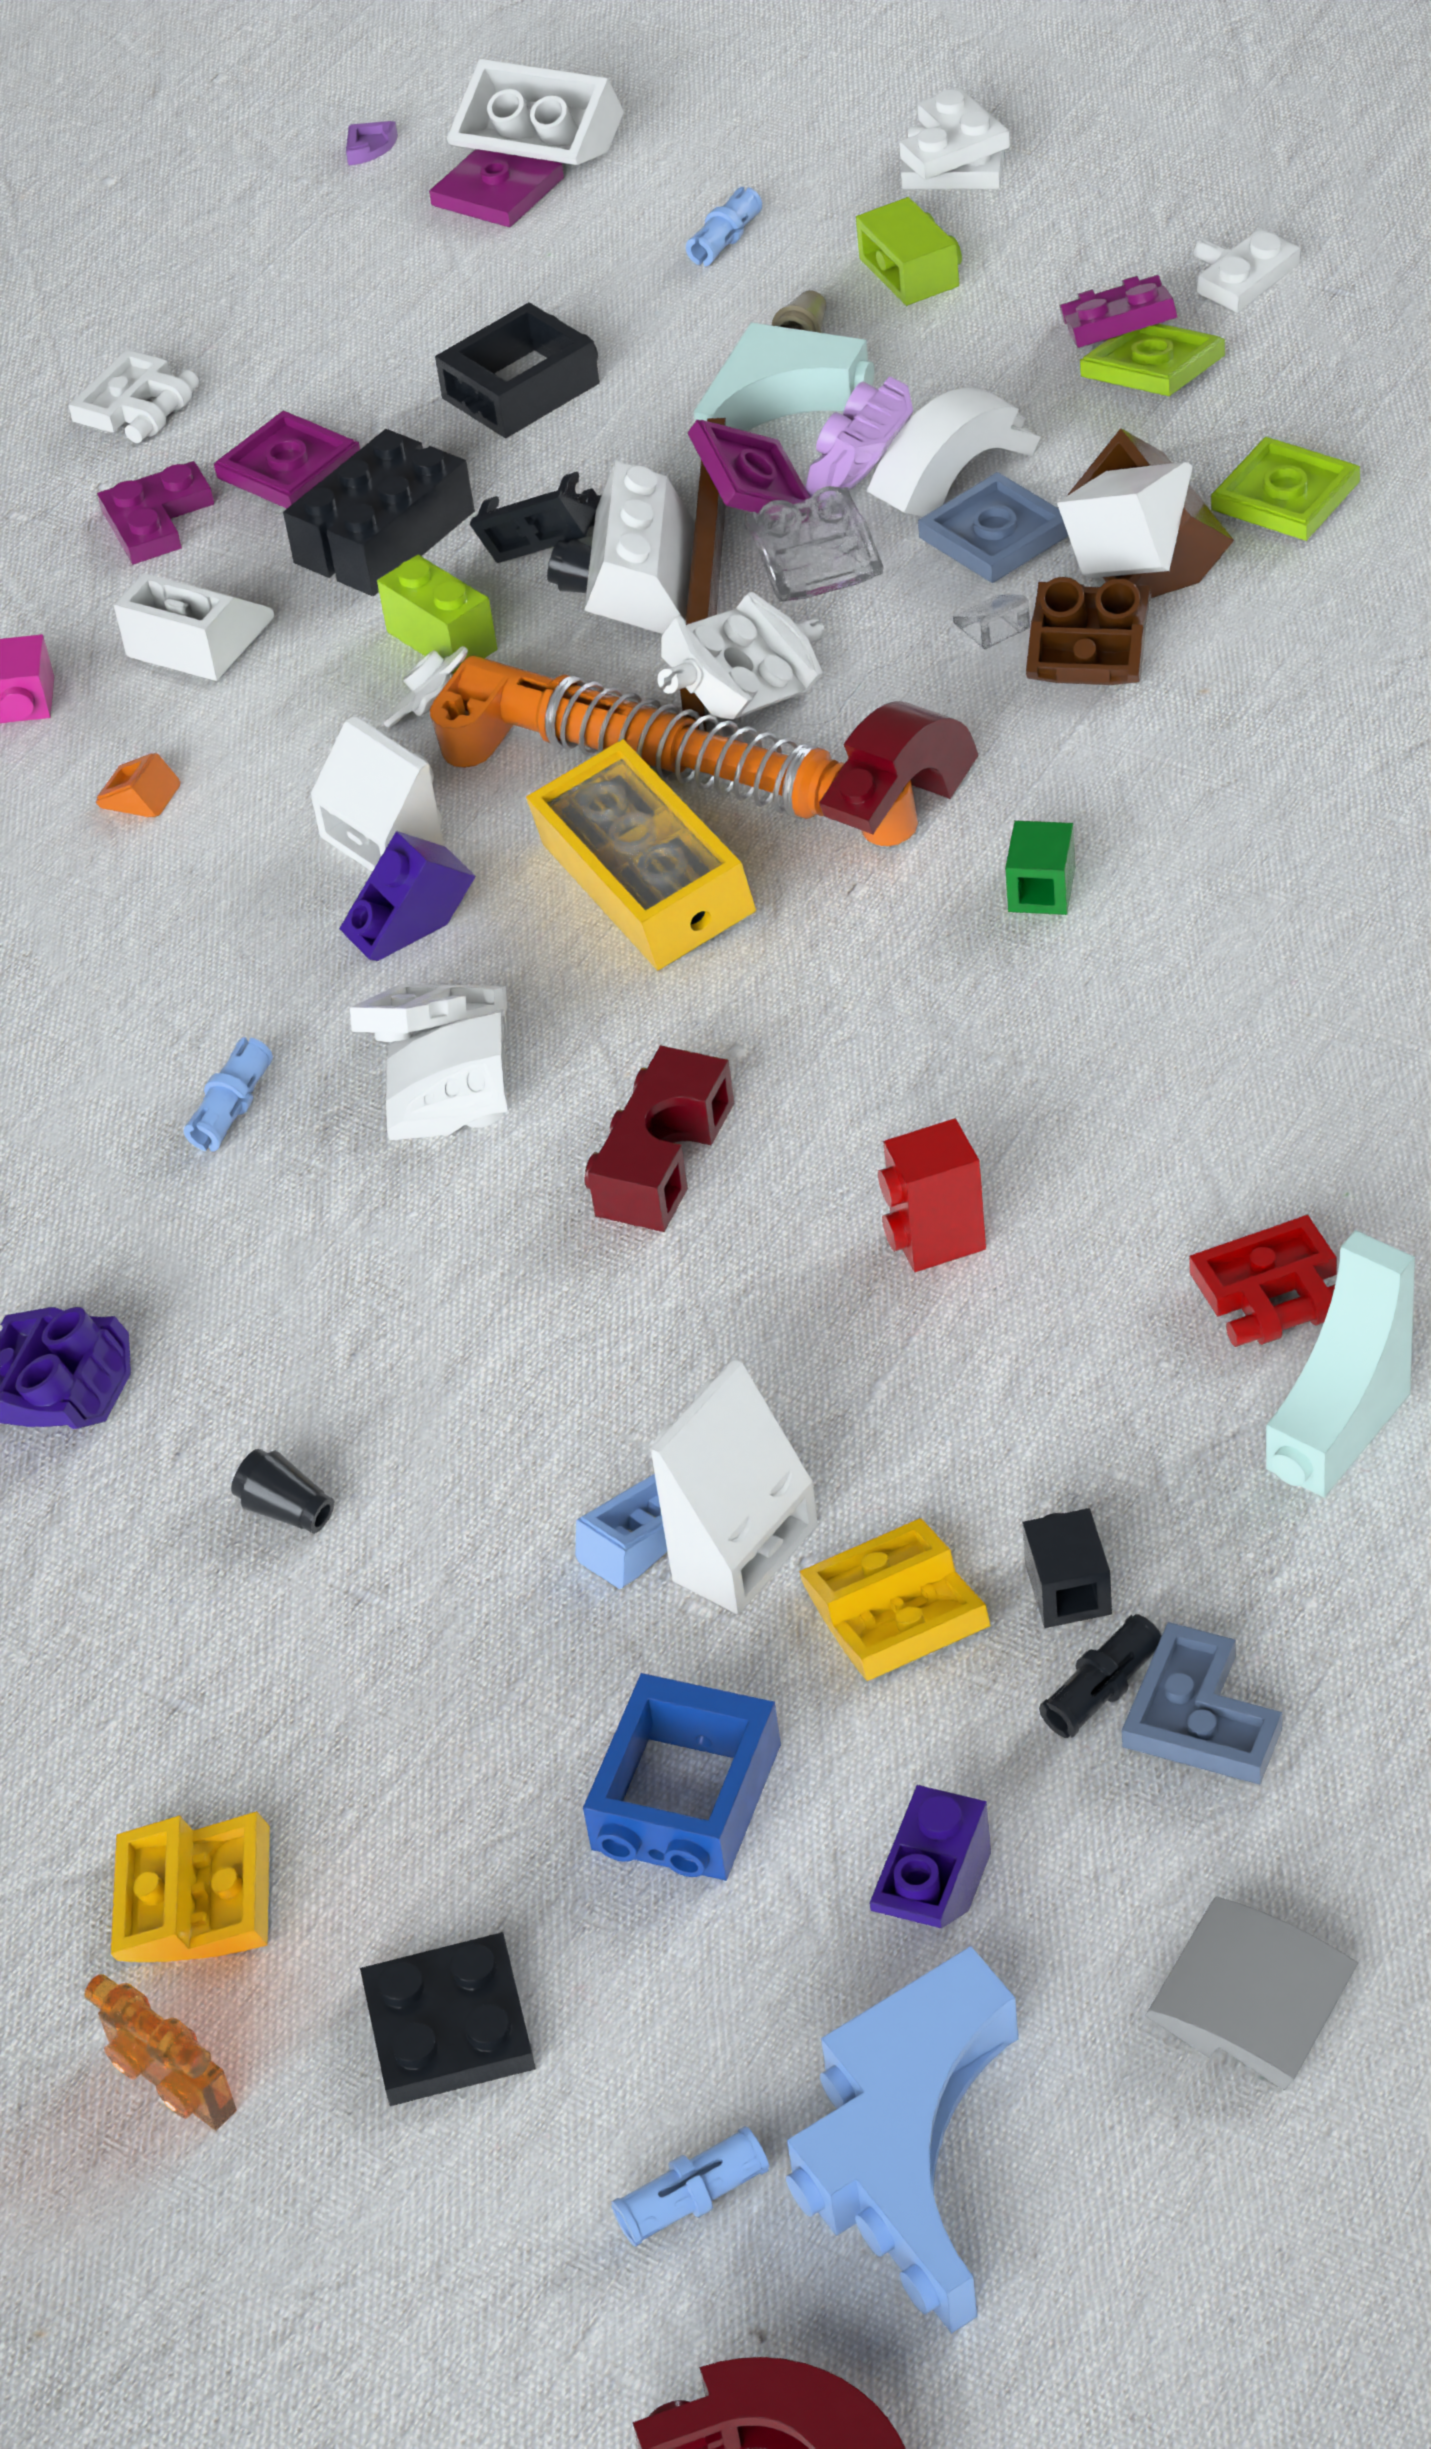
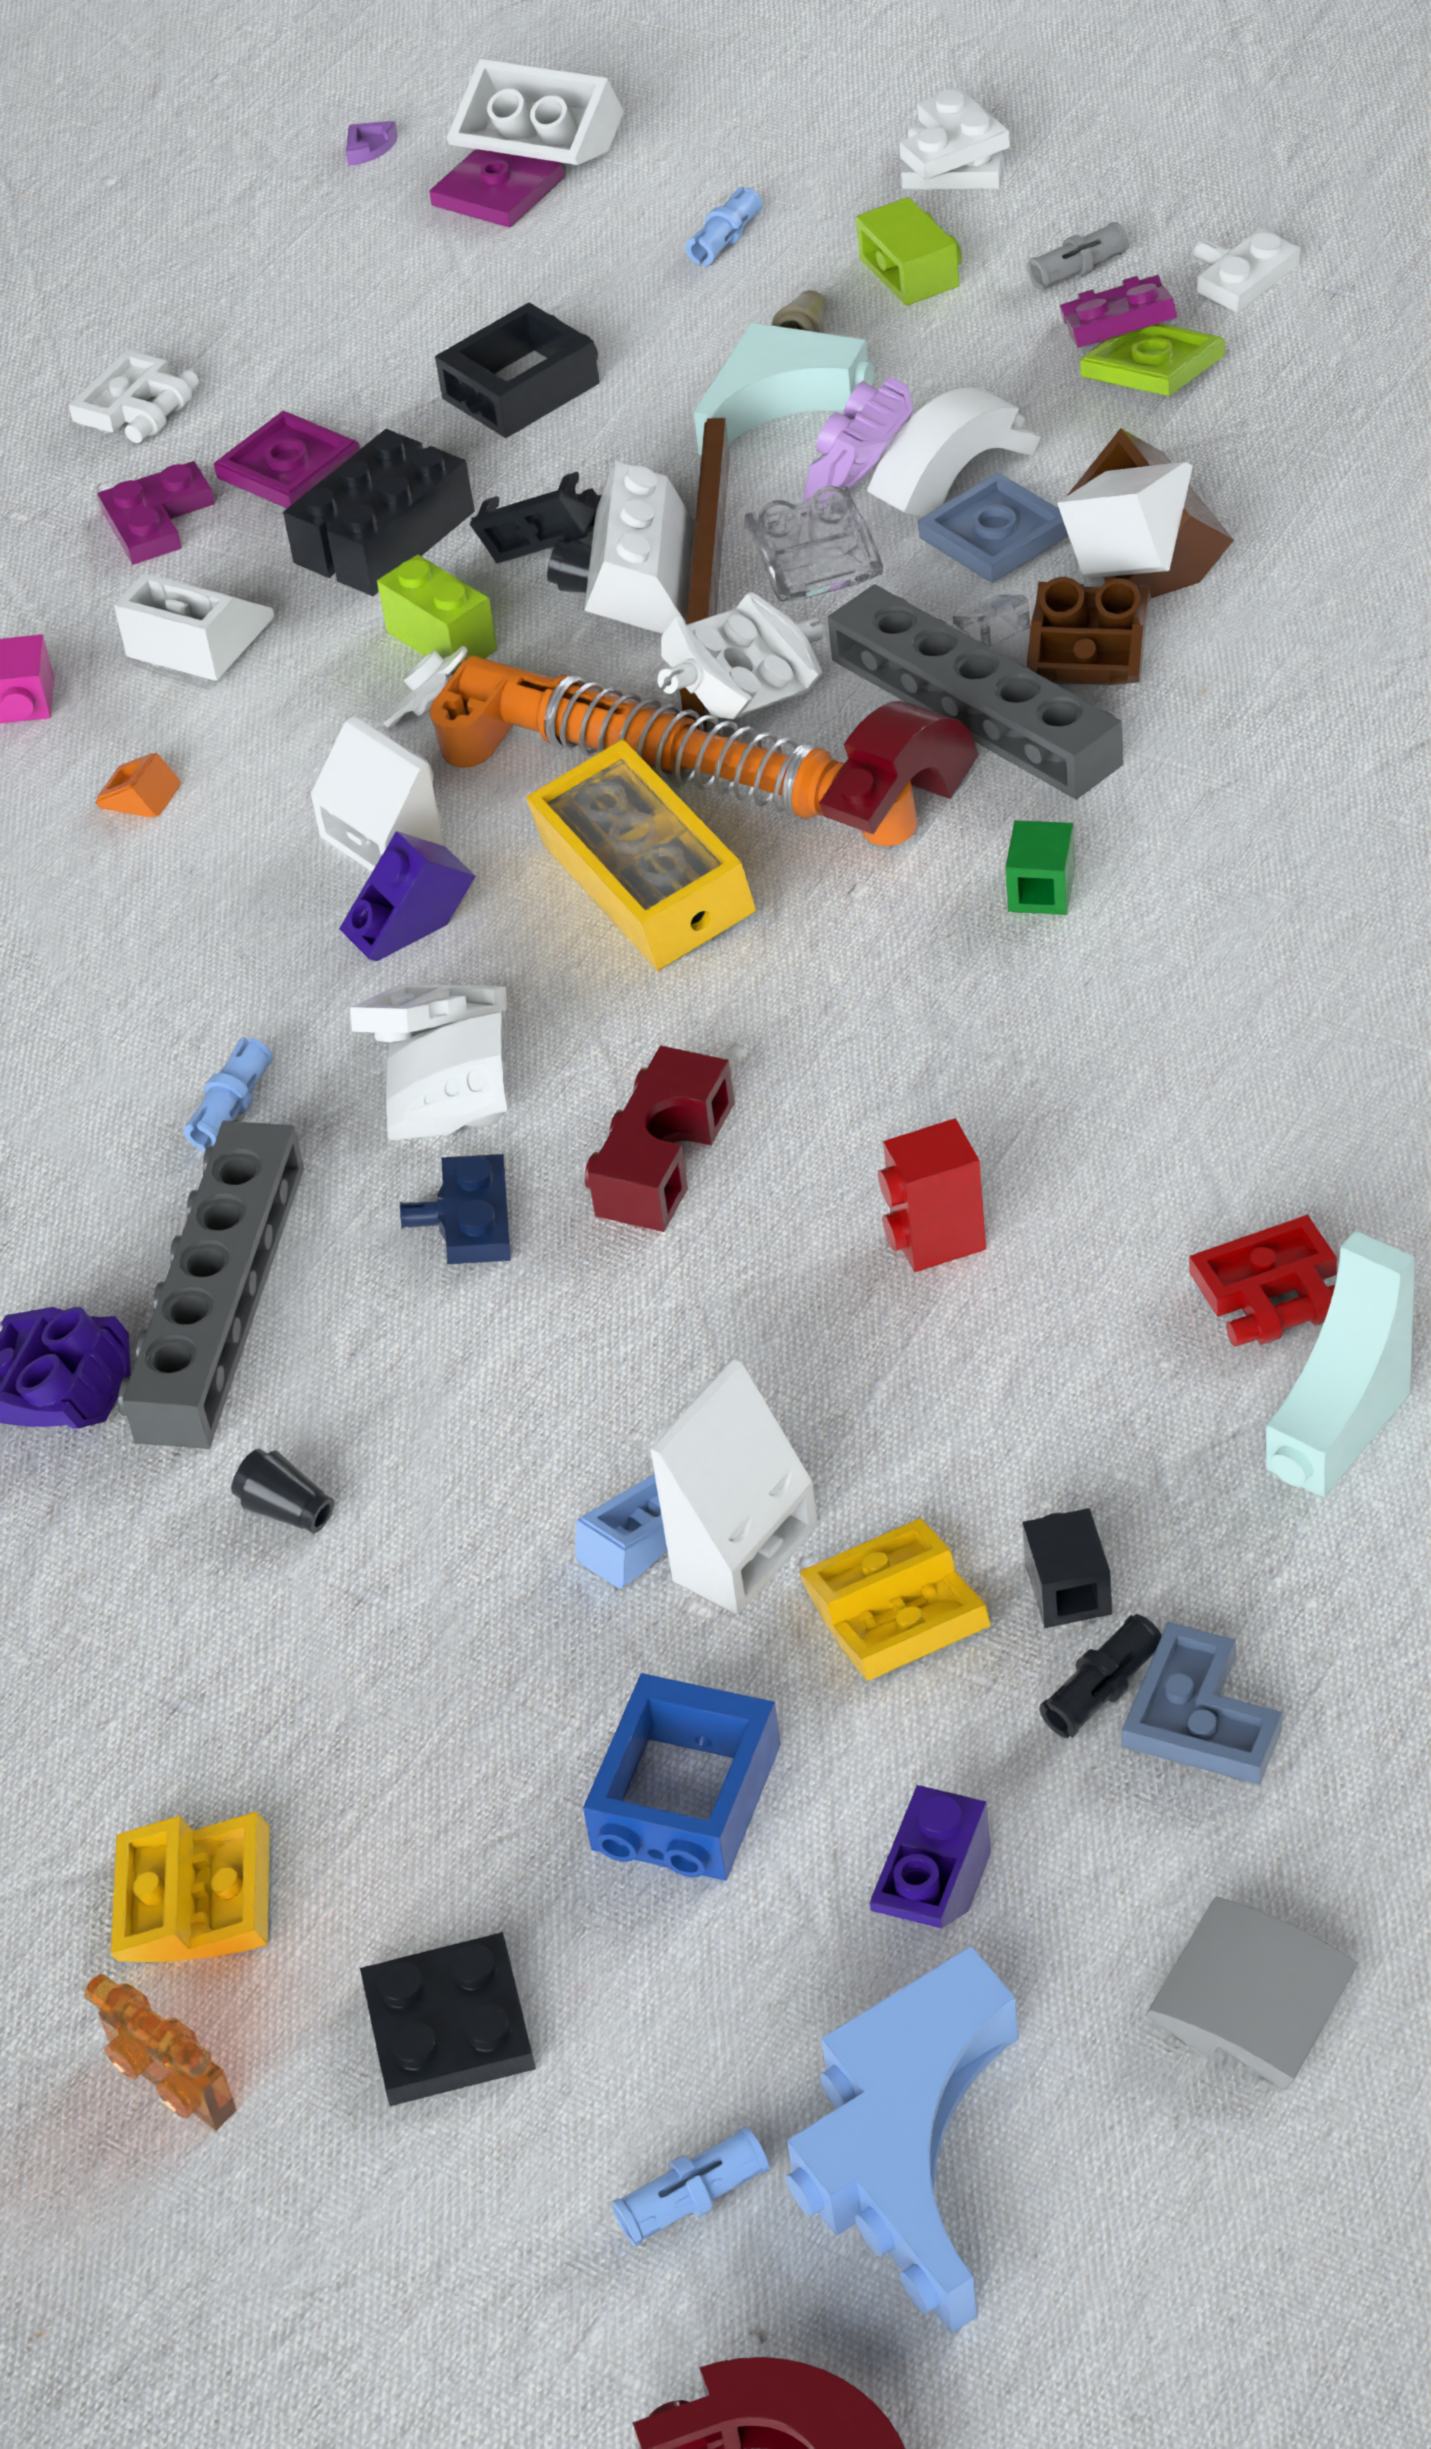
(212, 1286): none -> dark grey brick
(467, 1209): none -> dark blue plate
(746, 466): magenta plate -> none
(996, 698): none -> dark grey brick
(1077, 255): none -> light grey pin
(1285, 488): lime plate -> none

